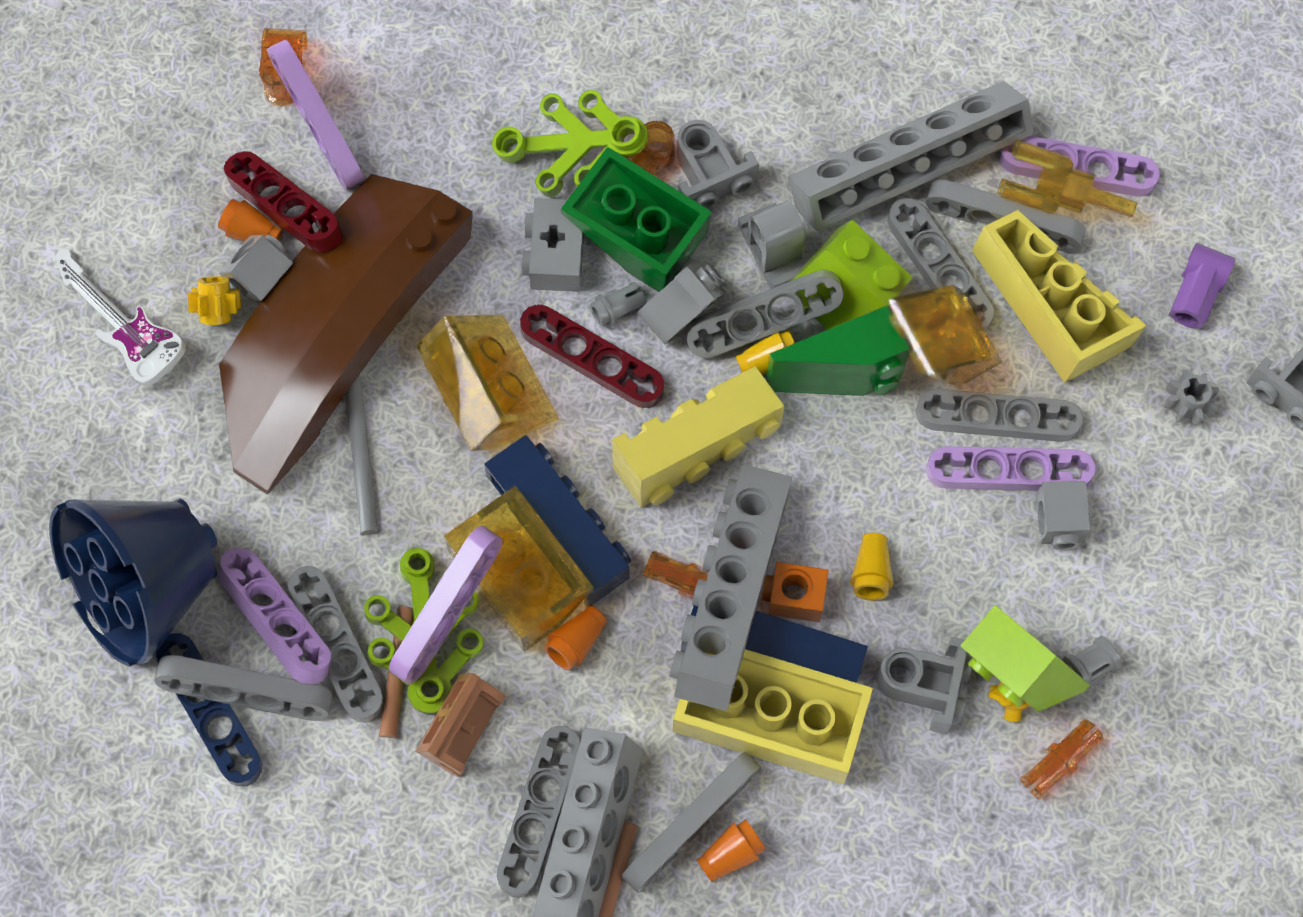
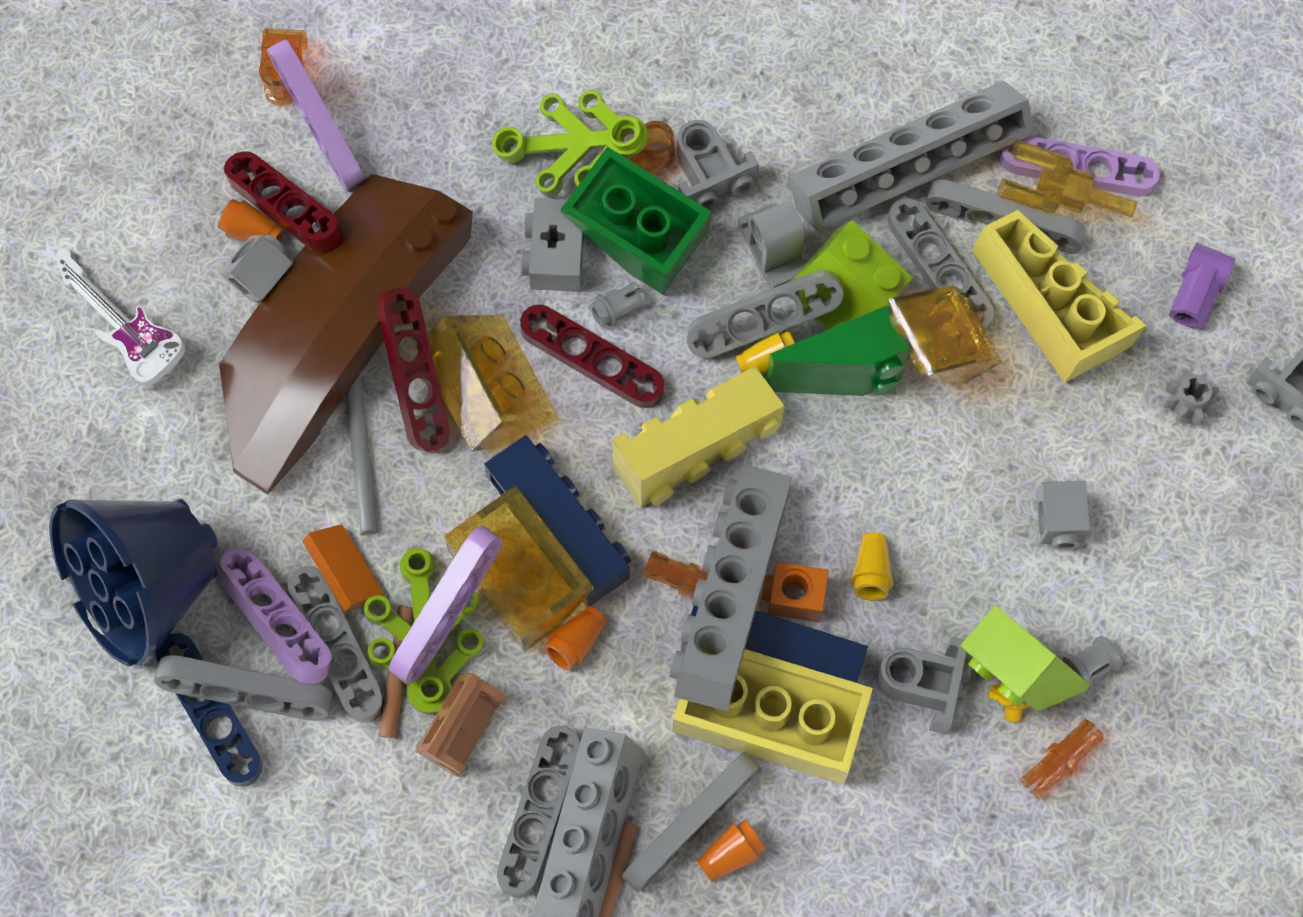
(214, 300): yellow gear -> none
(342, 566): none -> orange tile
(405, 371): none -> dark red beam
(682, 300): light grey pin -> none
(998, 409): light grey beam -> none
(1009, 462): lavender beam -> none

